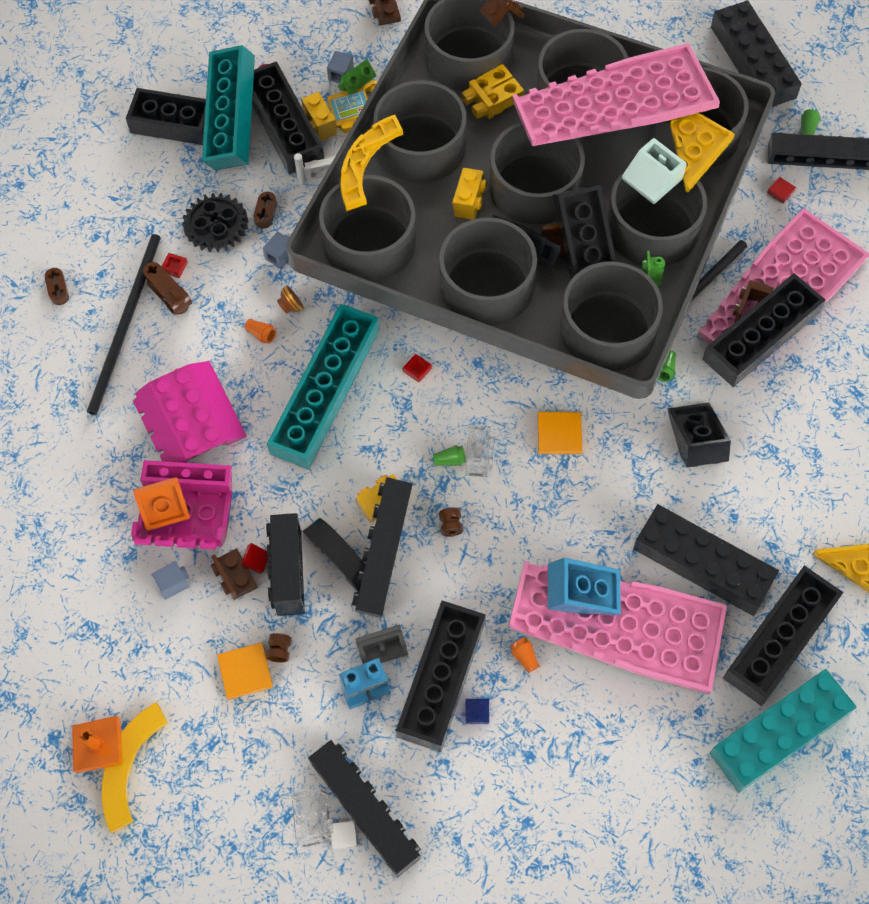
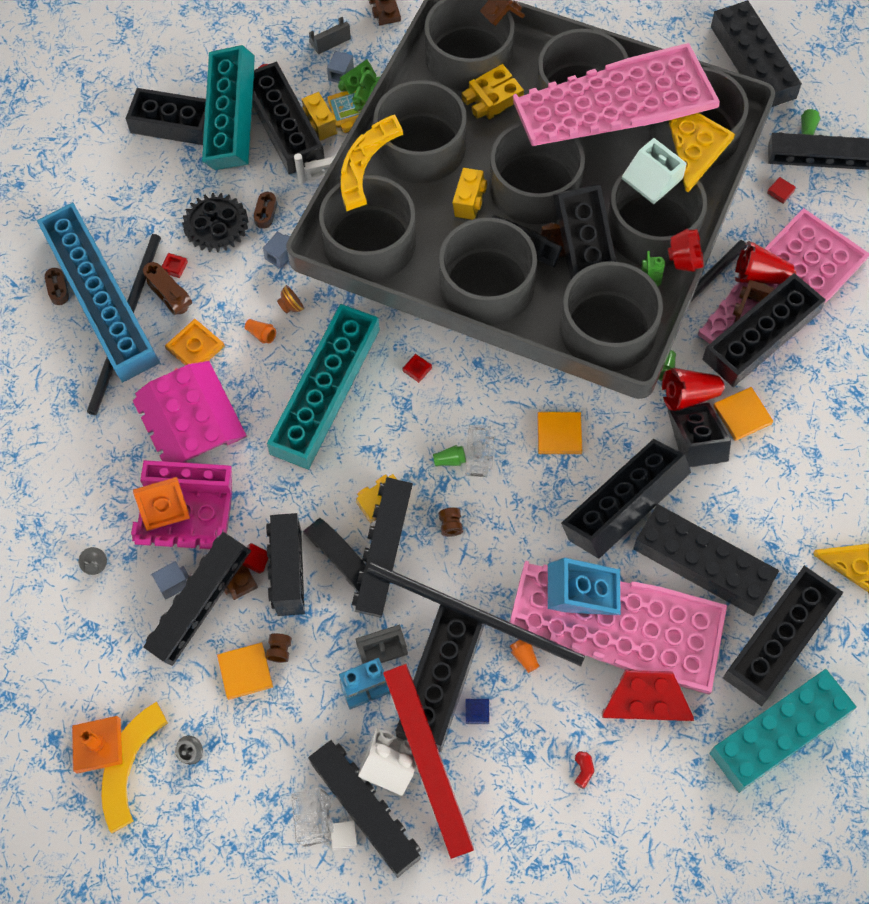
(92, 561): none -> dark grey hat
(98, 293): none -> dark azure brick
(189, 750): none -> dark grey hat
(194, 344): none -> light orange tile
(196, 599): none -> black brick
(330, 37): none -> dark grey hinge
(361, 95): none -> bright green hinge
(388, 762): none -> white slope
(428, 761): none -> red tile
(476, 614): none -> black piece
(587, 768): none -> red arm
(626, 498): none -> black brick
(648, 697): none -> red wing
(686, 250): none -> red cone
(689, 388): none -> red cone
(743, 413): none -> light orange tile
(762, 266): none -> red cone

